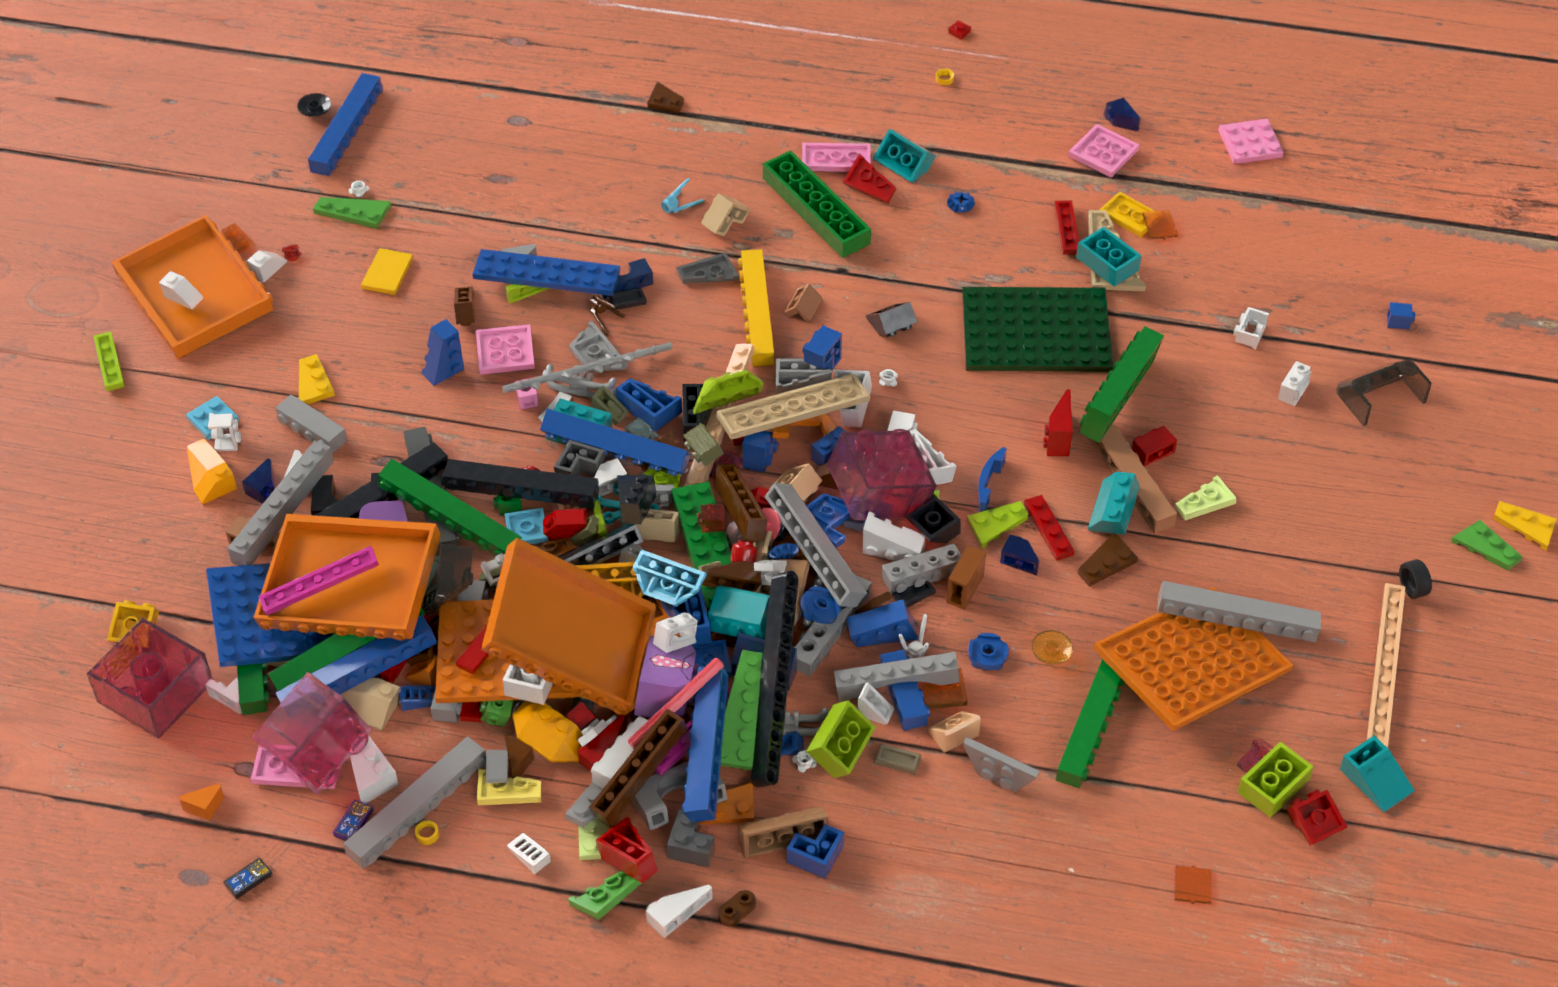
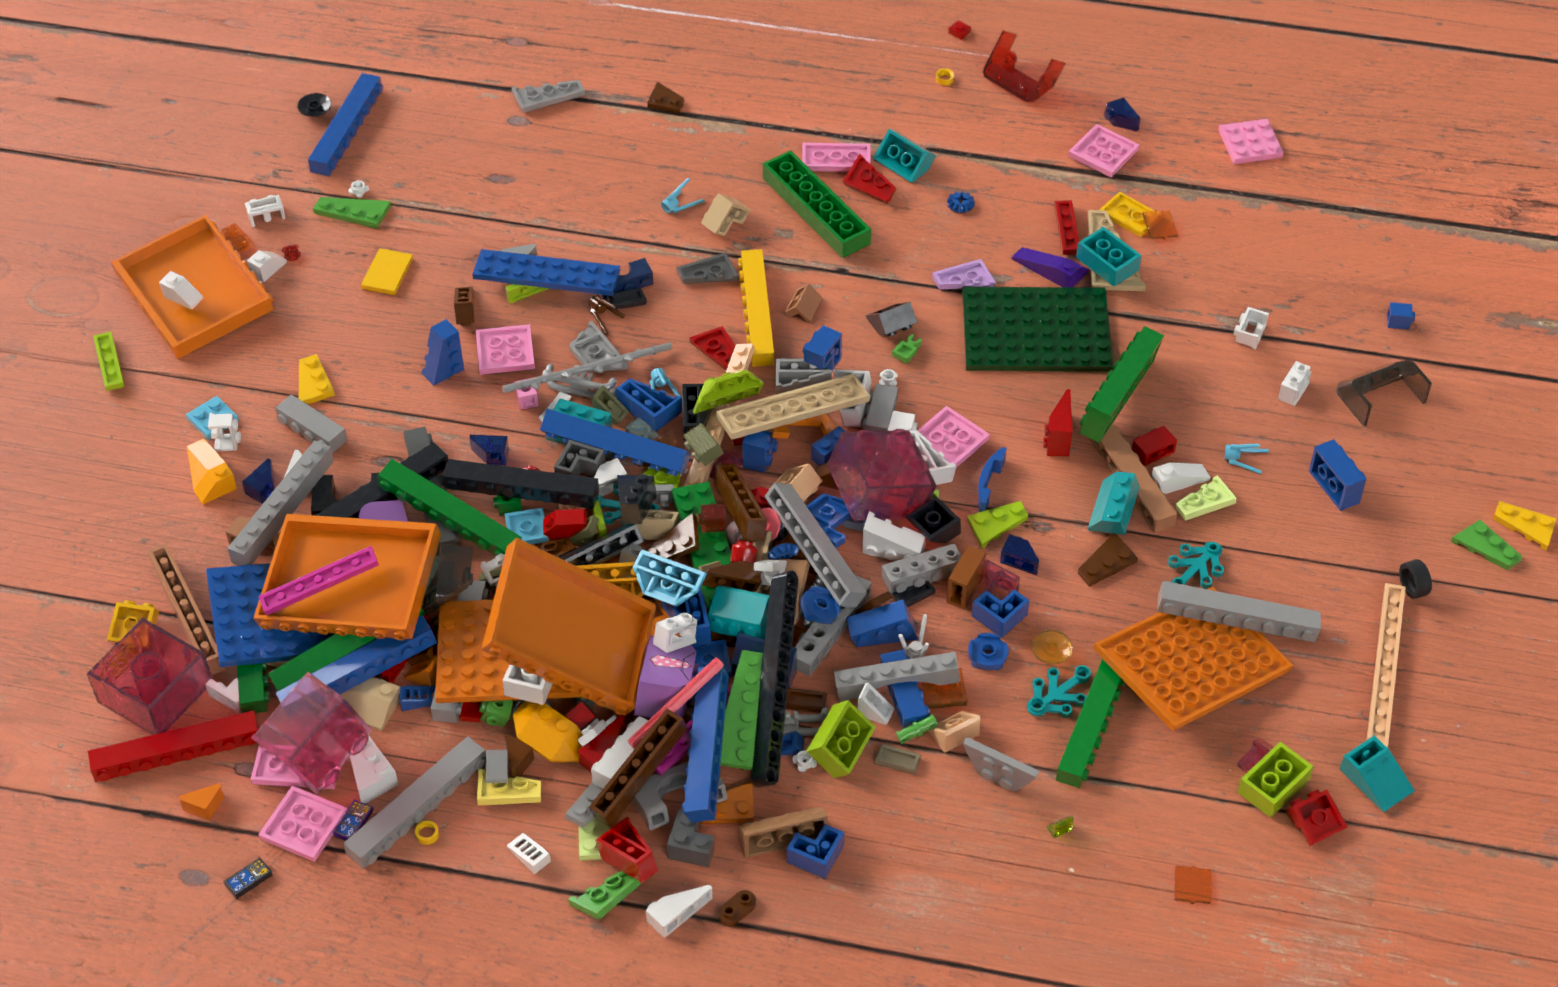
(172, 746): none -> red brick
(184, 605): none -> nougat brick
(264, 206): none -> white window
(302, 823): none -> bright pink plate
(473, 655): red tile -> none
(490, 448): none -> clear blue slope
(539, 97): none -> light grey wing
(660, 379): none -> medium azure plant
(678, 541): none -> wing
(715, 345): none -> red wing
(806, 700): none -> reddish brown tile
(882, 405): none -> light grey brick
(906, 350): none -> bright green plate
(917, 729): none -> bright green pin
(953, 435): none -> bright pink plate
(964, 275): none -> lavender wing
(996, 575): none -> clear pink slope
(998, 614): none -> blue brick
(1001, 71): none -> clear red windscreen
(1049, 527): red plate -> none
(1052, 267): none -> dark purple wedge
(1058, 693): none -> teal plant
(1061, 826): none -> clear neon green slope
(1178, 476): none -> white slope
(1209, 551): none -> teal plant
(1234, 451): none -> medium azure plant
(1337, 474): none -> blue brick

